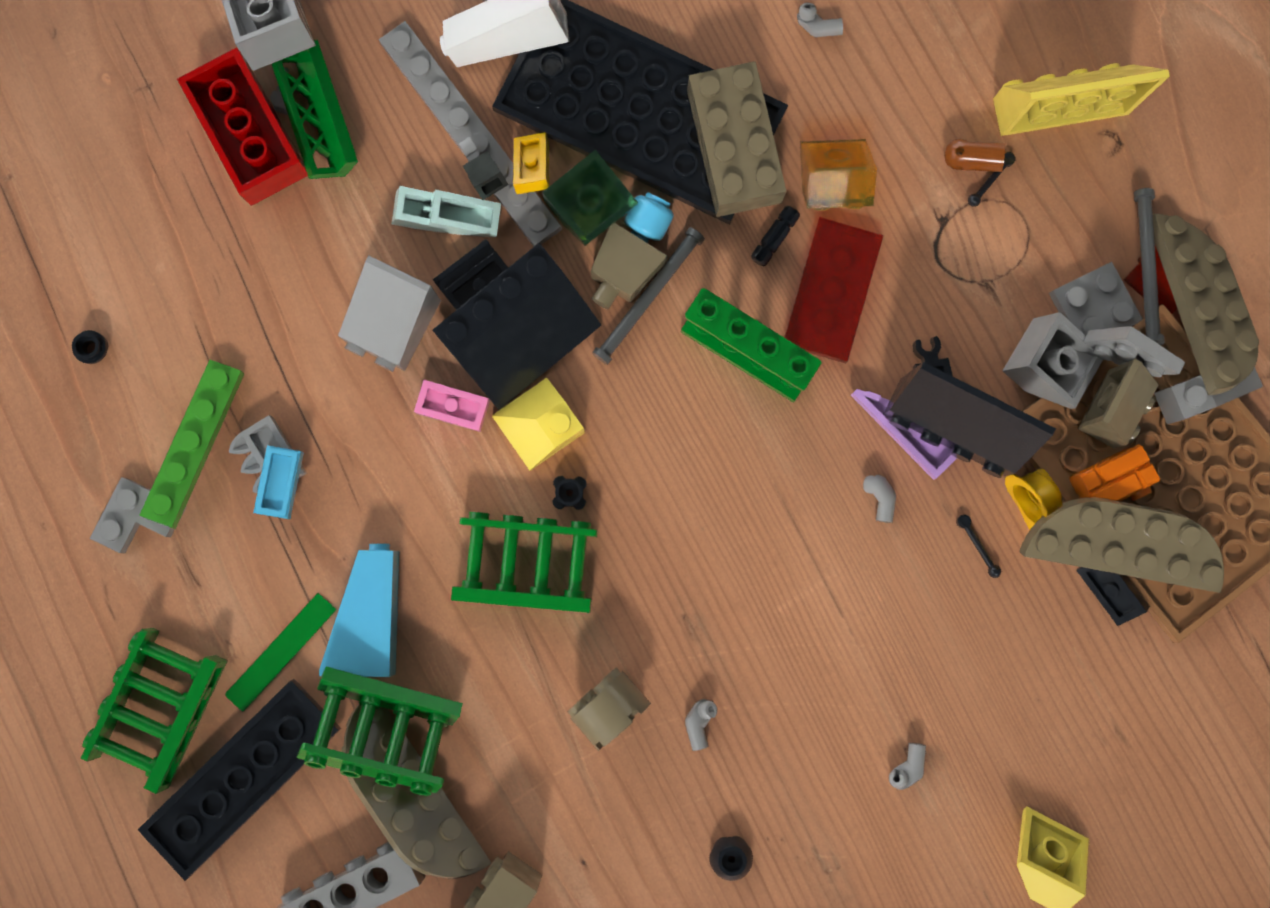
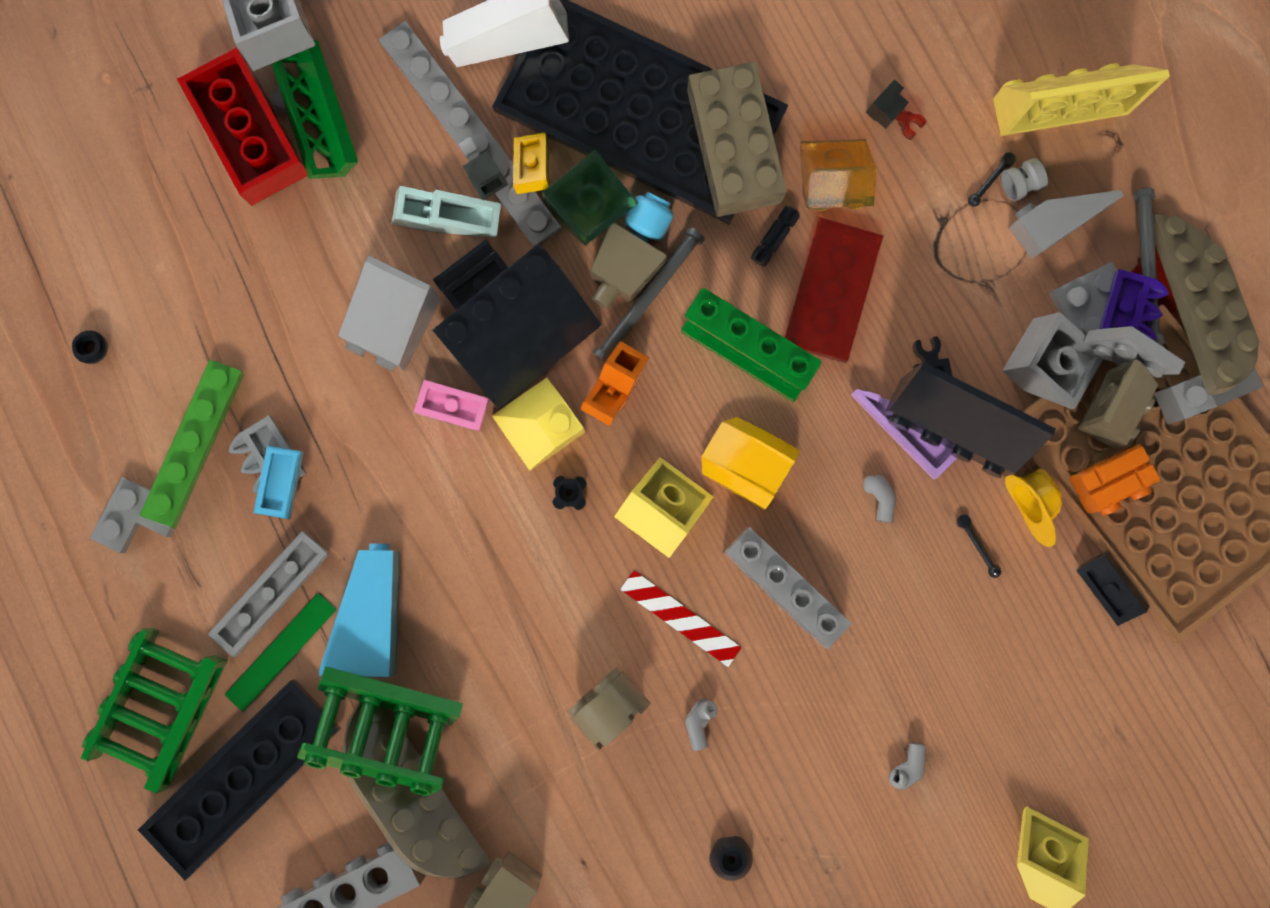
(269, 594): none -> light grey plate
(539, 594): green fence -> none
(615, 383): none -> orange brick
(664, 507): none -> light yellow slope
(681, 618): none -> sticker
(748, 461): none -> yellow slope
(787, 588): none -> light grey brick
(815, 24): light grey arm -> none
(891, 106): none -> pearl dark grey piece
(975, 156): dark orange piece -> none
(1021, 180): none -> light grey wheel
(1056, 218): none -> light grey slope
(1128, 302): none -> dark purple plate
(1128, 542): dark tan plate -> none

